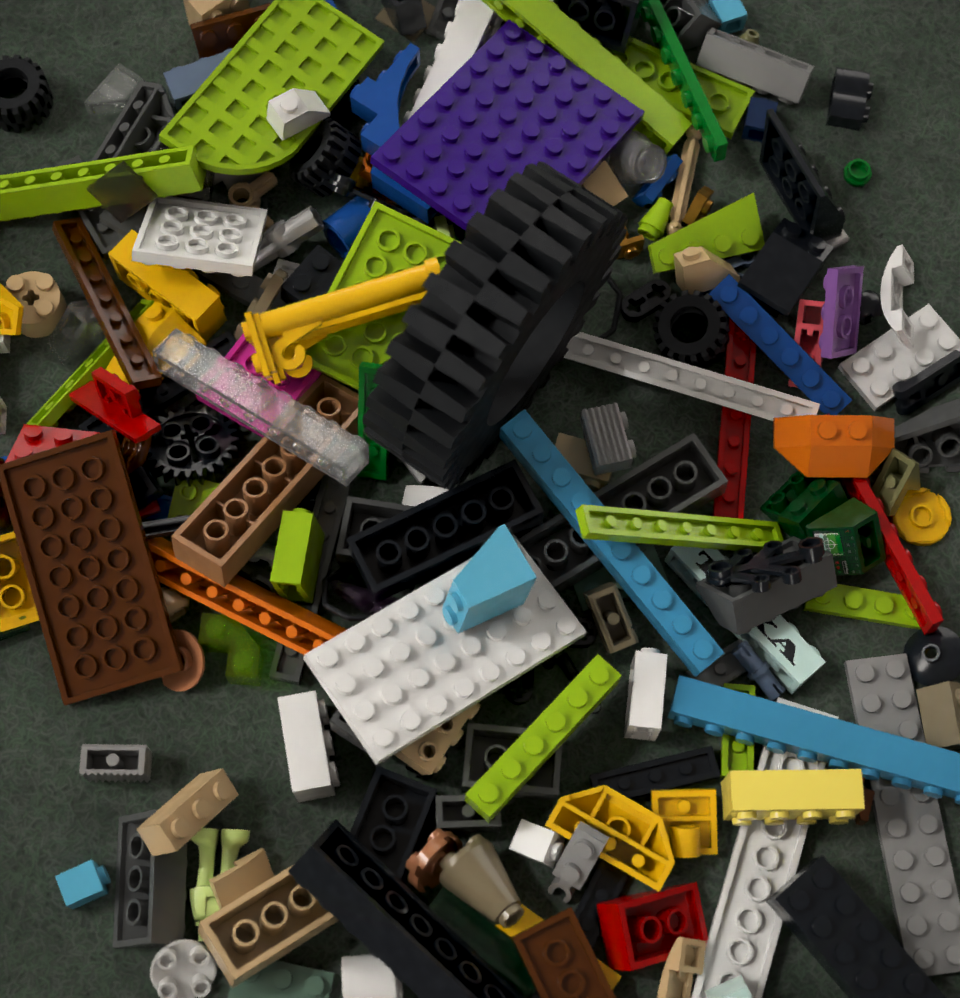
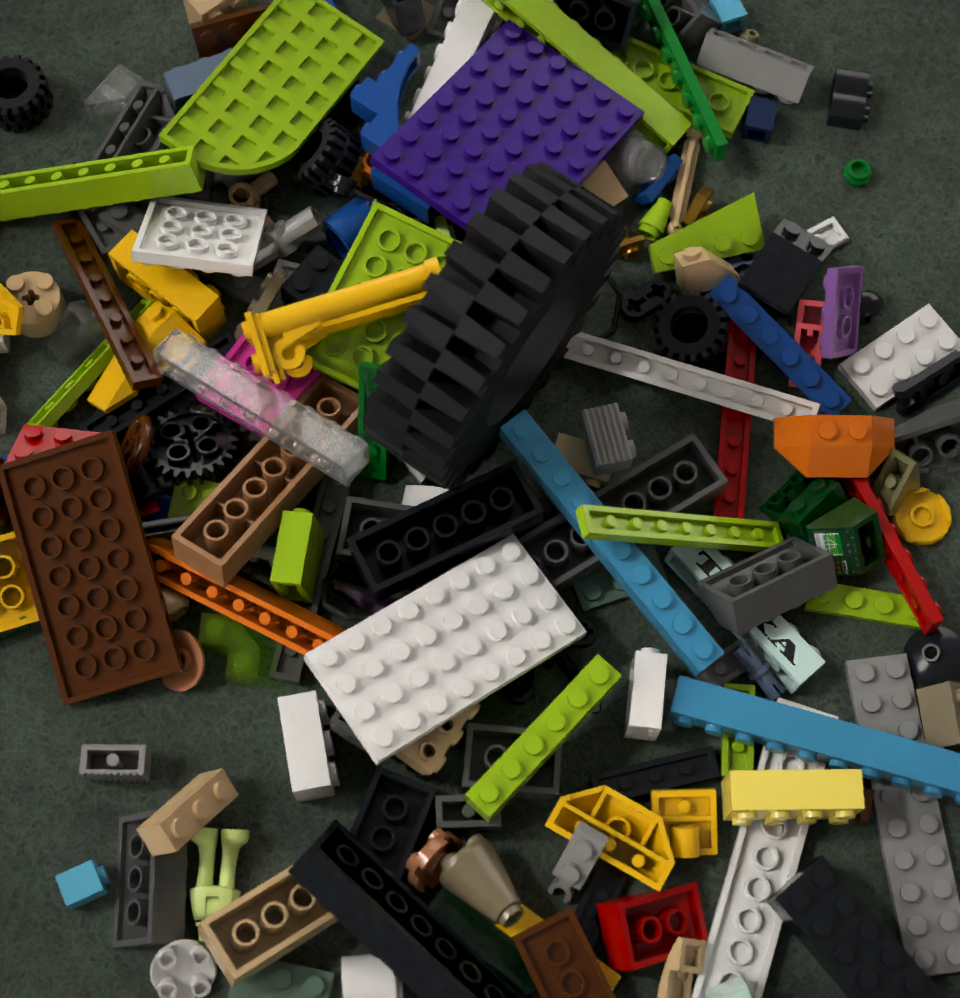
(115, 405): red bracket -> none
(122, 192): clear smoke piece -> none
(245, 876): tan slope -> none
(295, 112): white slope -> none
(490, 583): medium azure slope -> none
(538, 843): white brick -> none
(610, 617): dark tan brick -> none
(765, 563): black plant -> none
(798, 181): black slope -> none
(897, 274): white slope -> none

